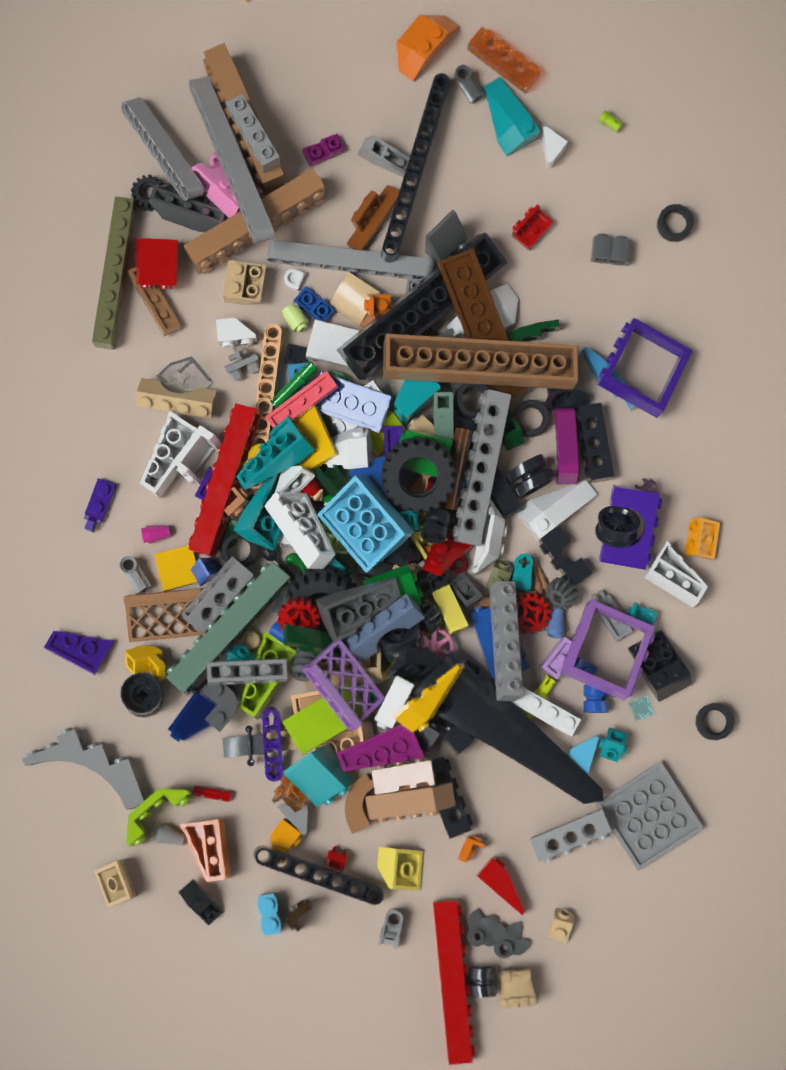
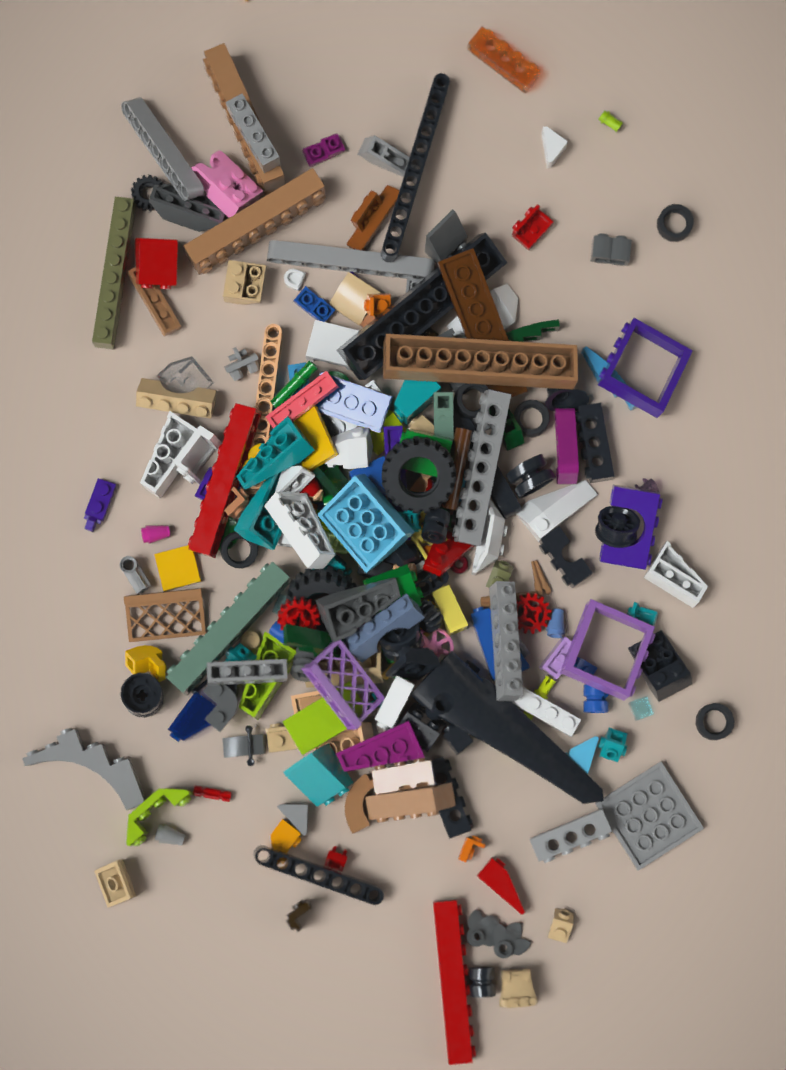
(81, 651): dark purple wing -> none
(200, 902): black slope -> none
(205, 569): blue slope -> none
(207, 596): light grey brick -> none
(209, 847): orange wedge -> none
(231, 160): light grey beam -> none
(233, 332): white slope -> none
(268, 908): medium azure brick -> none
(271, 555): black hinge -> none
(272, 744): dark purple beam -> none
(289, 794): clear orange bracket -> none
(294, 354): black plate -> none
(294, 559): green arm -> none
(295, 318): yellowish green brick -> none
(391, 930): light grey piece -> none
(400, 867): light yellow slope -> none
(422, 43): orange wedge -> none
(422, 709): yellow wedge -> none
(464, 589): dark grey slope -> none
(468, 85): dark grey piece -> none
(510, 119): teal wedge -> none
(520, 575): teal piece -> none
(562, 593): dark grey gear -> none
(616, 629): light grey hinge -> none
(702, 538): light orange bracket -> none

